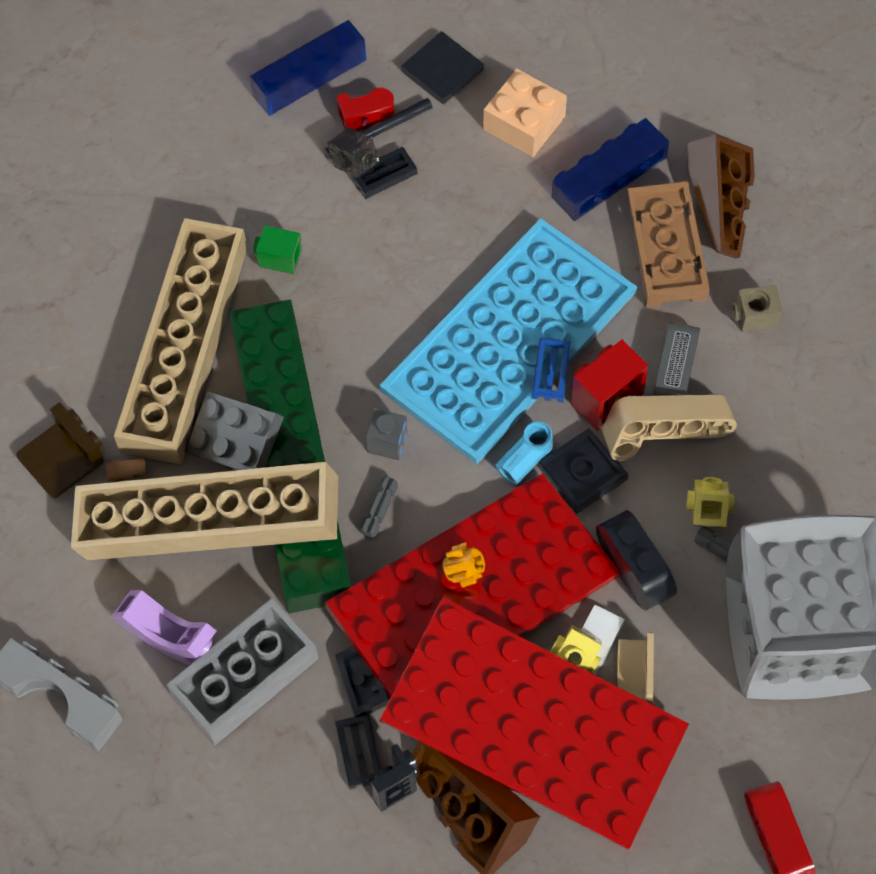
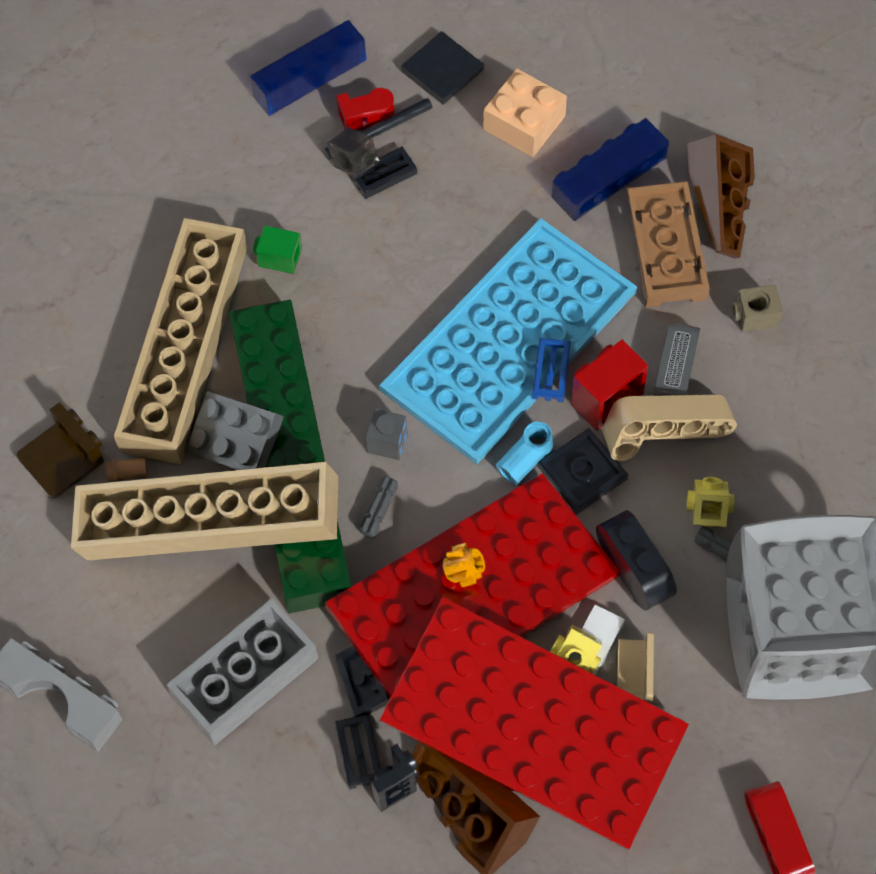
(162, 629): lavender arch -> none

